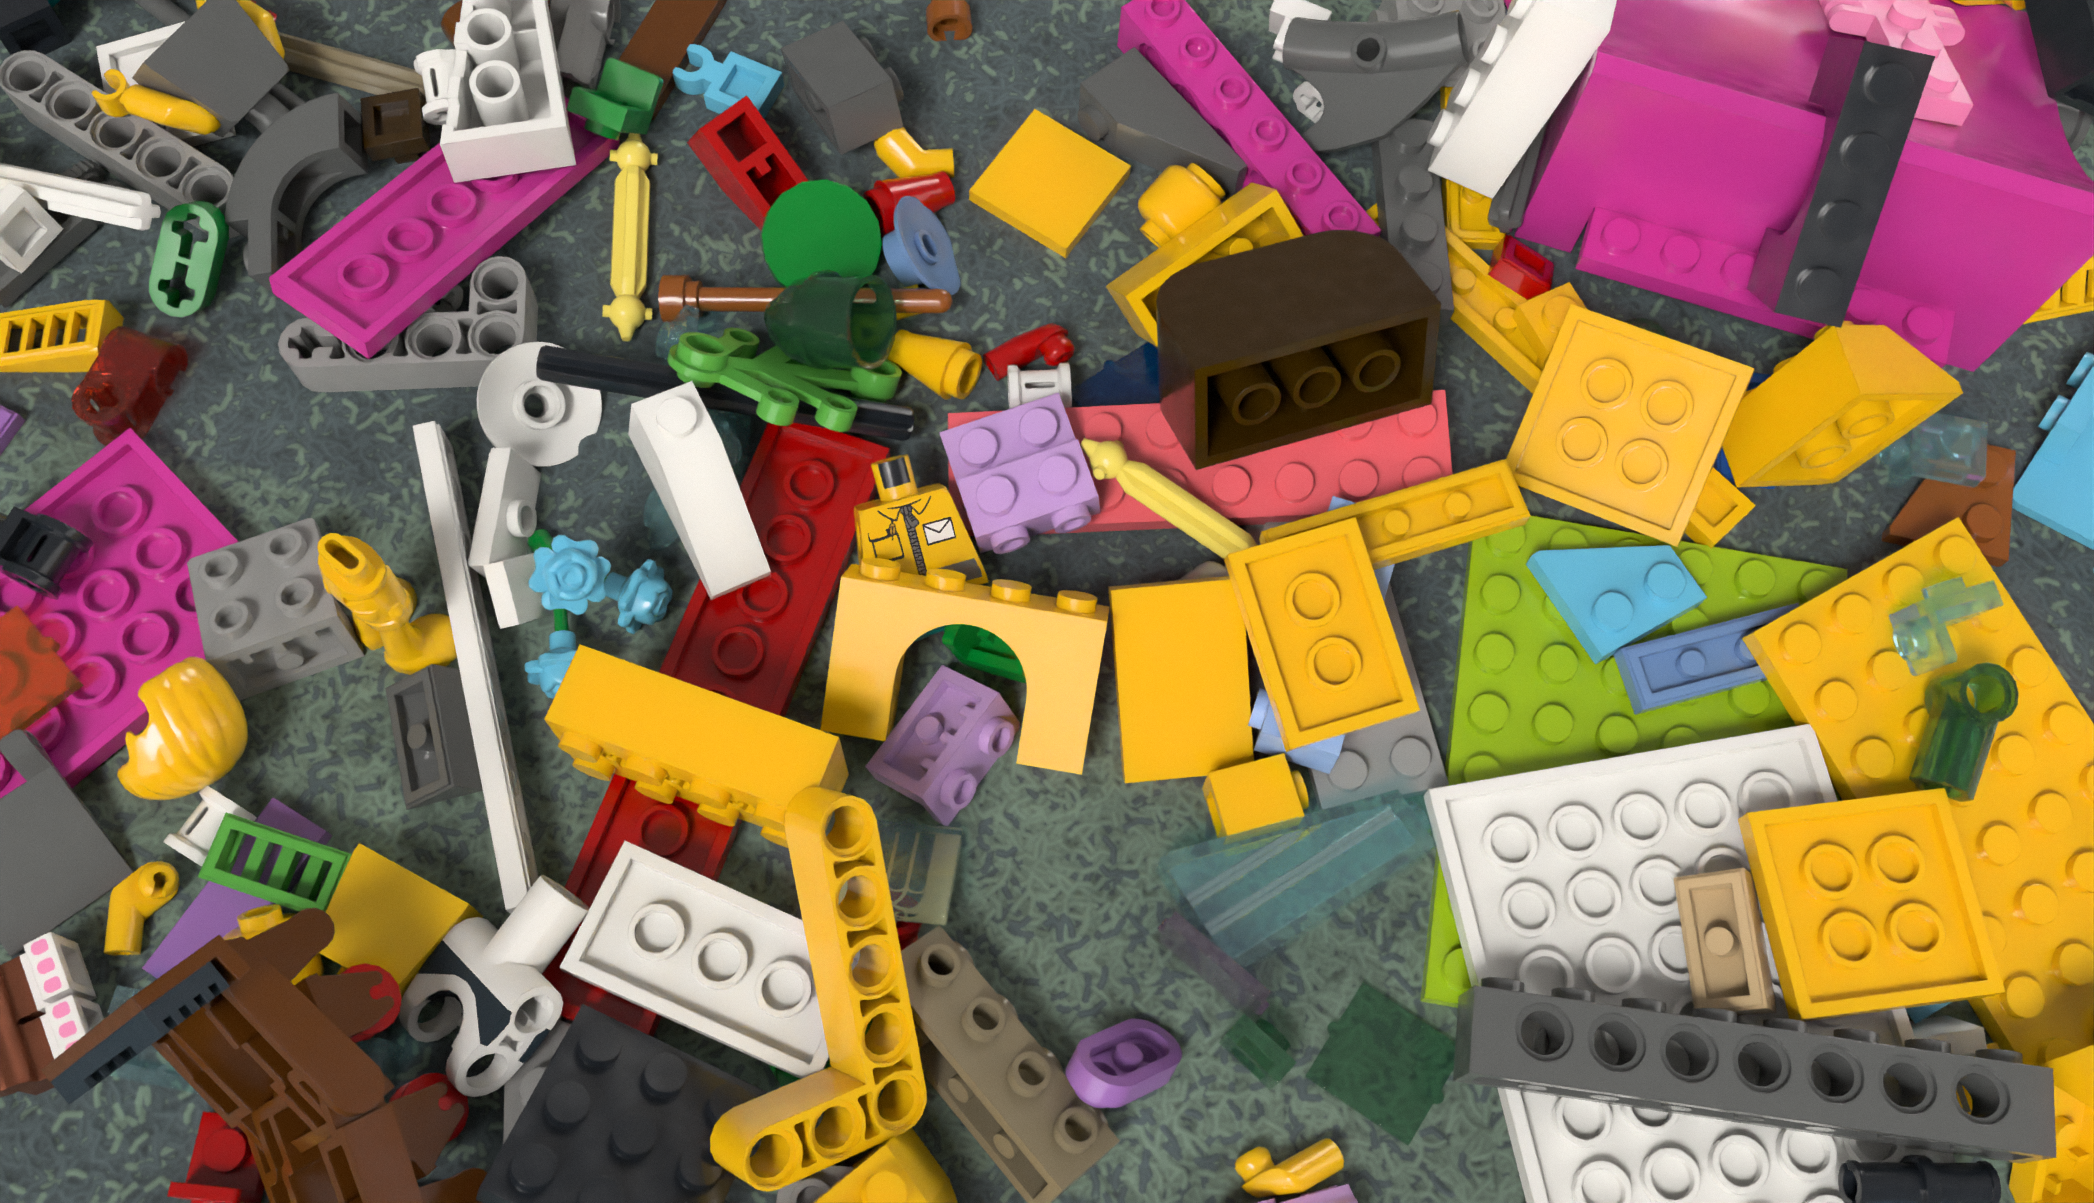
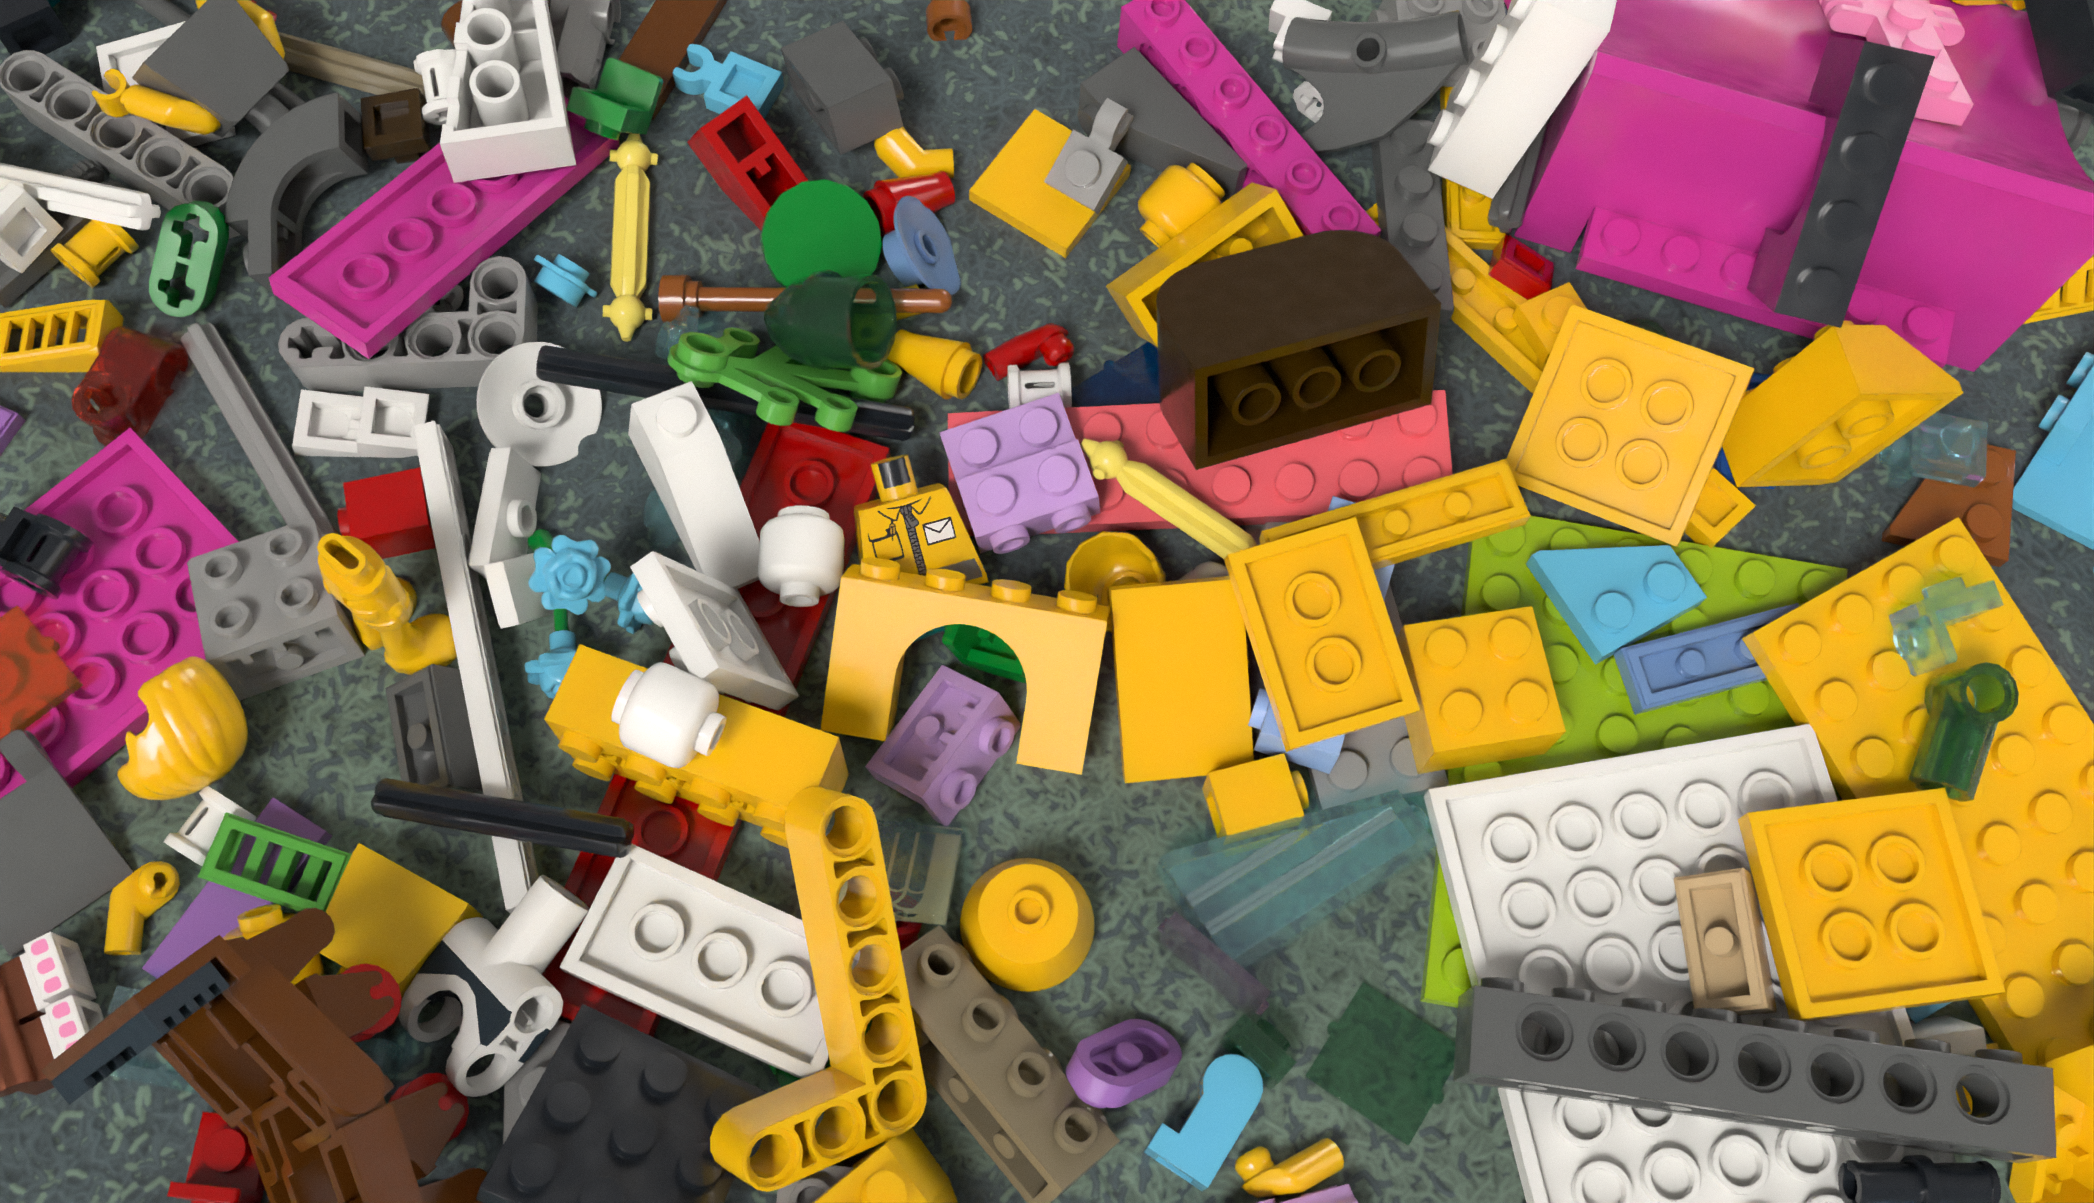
(94, 250): none -> yellow bush
(253, 427): none -> light grey axle
(357, 425): none -> white slope
(388, 513): none -> red brick
(503, 817): none -> black axle
(564, 279): none -> medium azure plate
(668, 715): none -> white head
(712, 632): none -> white plate
(801, 555): none -> white head
(1027, 924): none -> yellow cone
(1089, 166): none -> light grey plate
(1111, 561): none -> yellow hair
(1226, 1100): none -> medium azure leg
(1479, 690): none -> yellow brick

